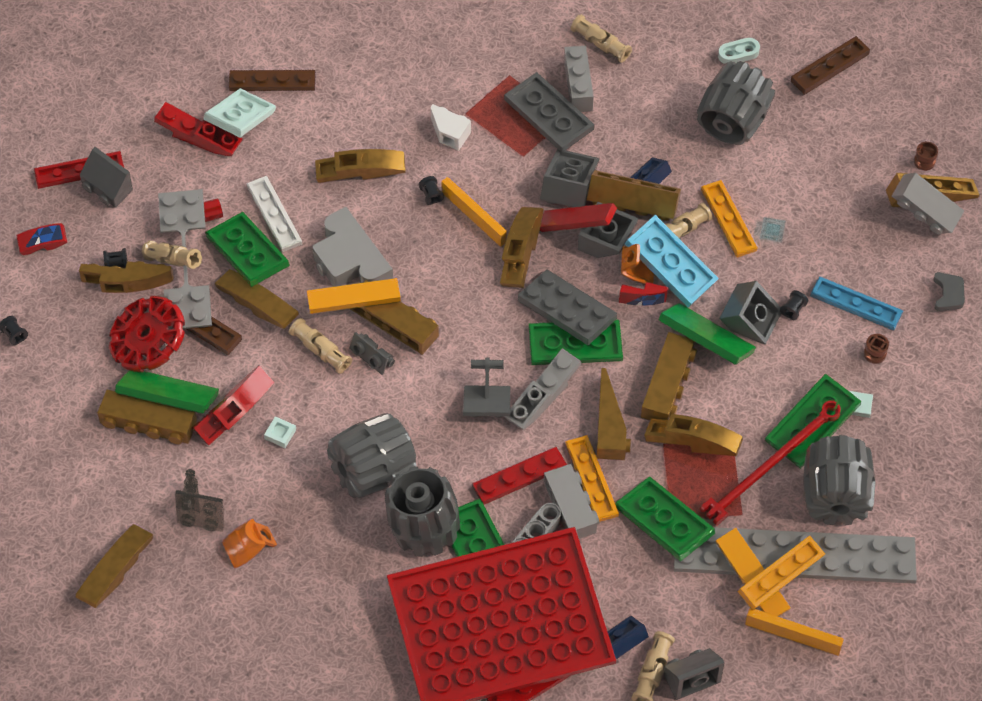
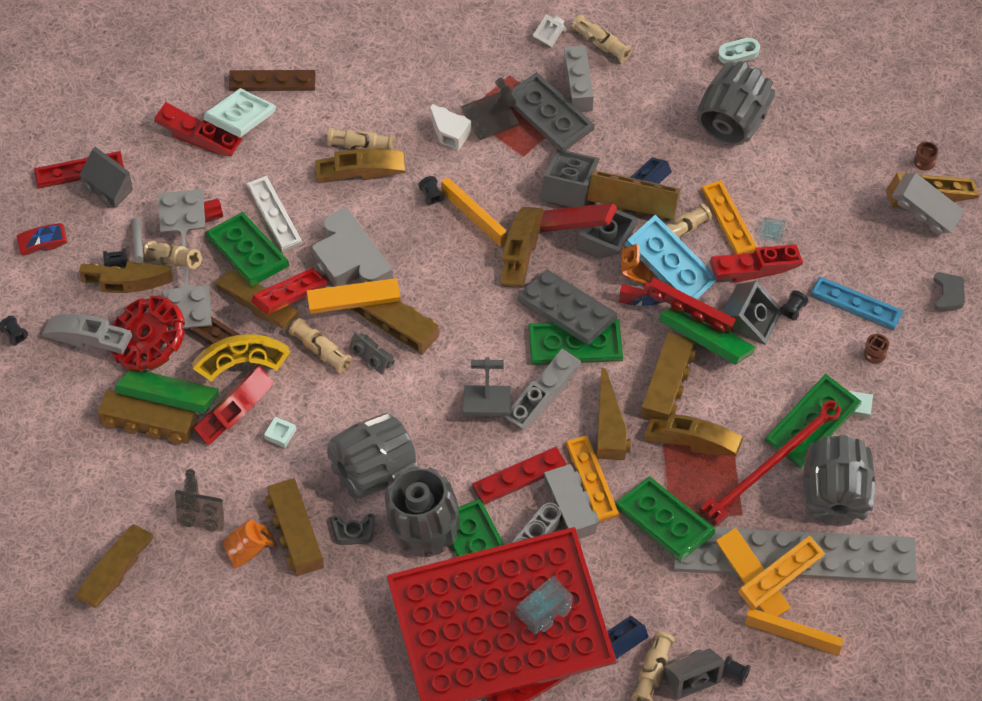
(89, 330): none -> light grey slope
(137, 240): none -> light grey bar
(240, 349): none -> yellow brick
(288, 291): none -> red plate
(295, 527): none -> pearl gold brick
(353, 531): none -> dark grey piece
(360, 140): none -> tan piece
(492, 112): none -> clear smoke plate
(545, 605): none -> clear light blue brick
(549, 30): none -> white bracket
(683, 302): none -> red plate
(735, 670): none -> black bush
(759, 264): none -> red slope
(830, 65): reddish brown plate -> none

